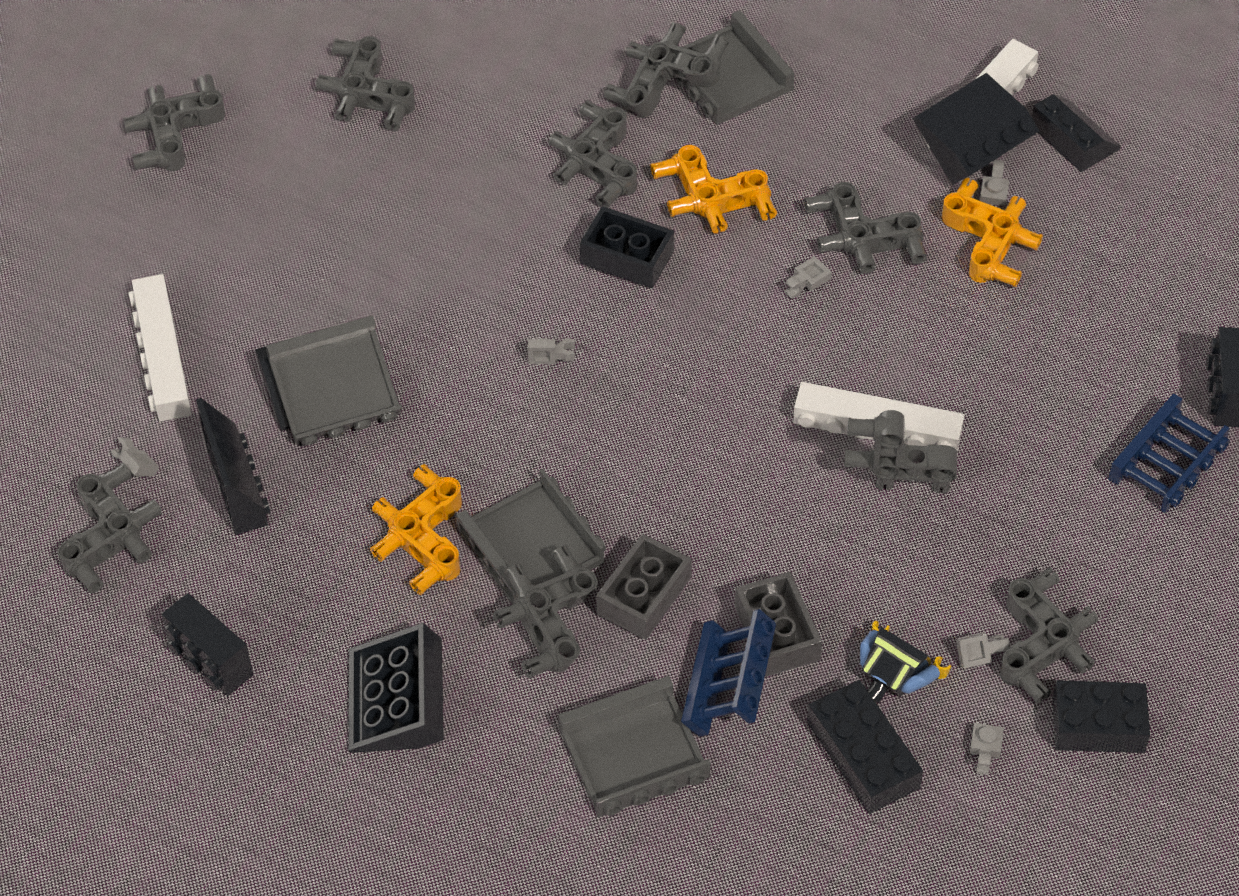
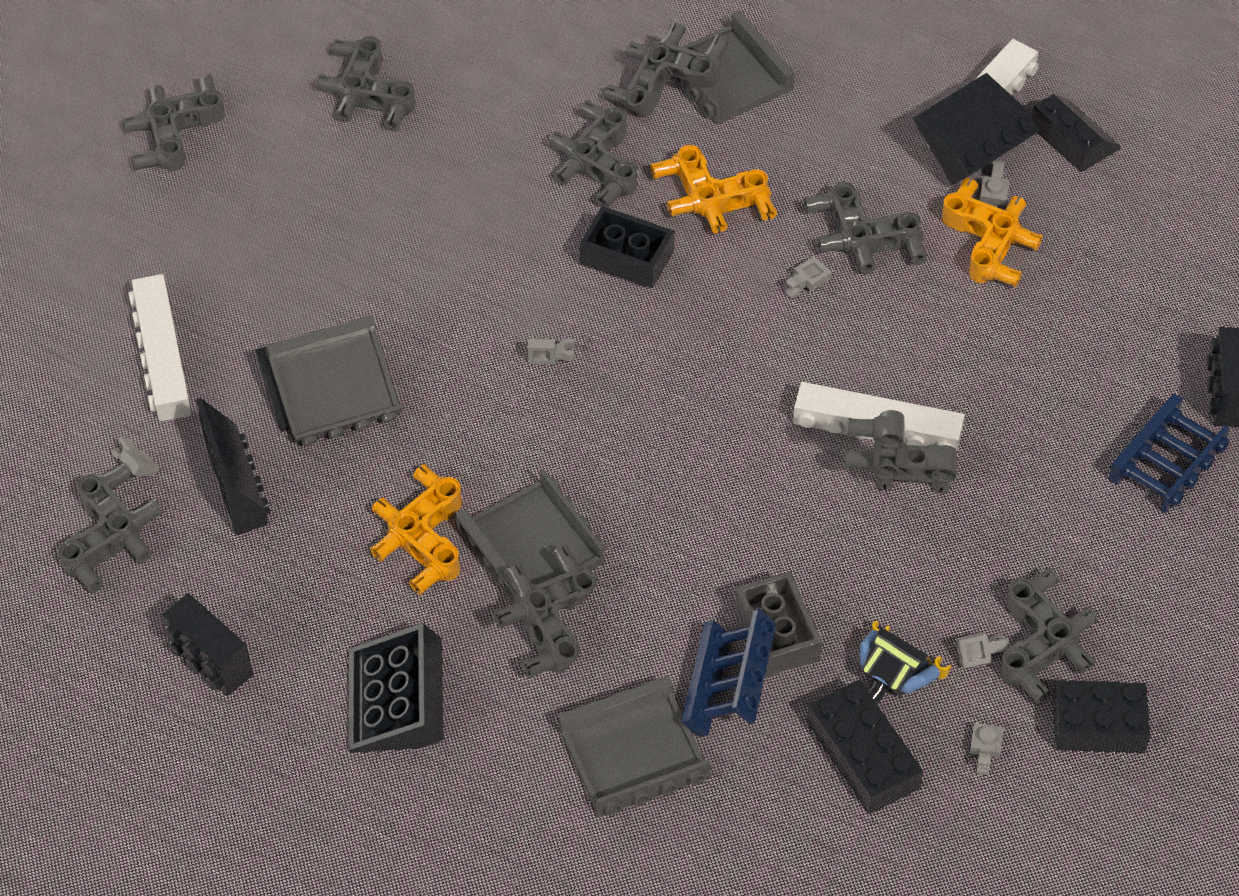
(644, 586): flat silver brick -> none

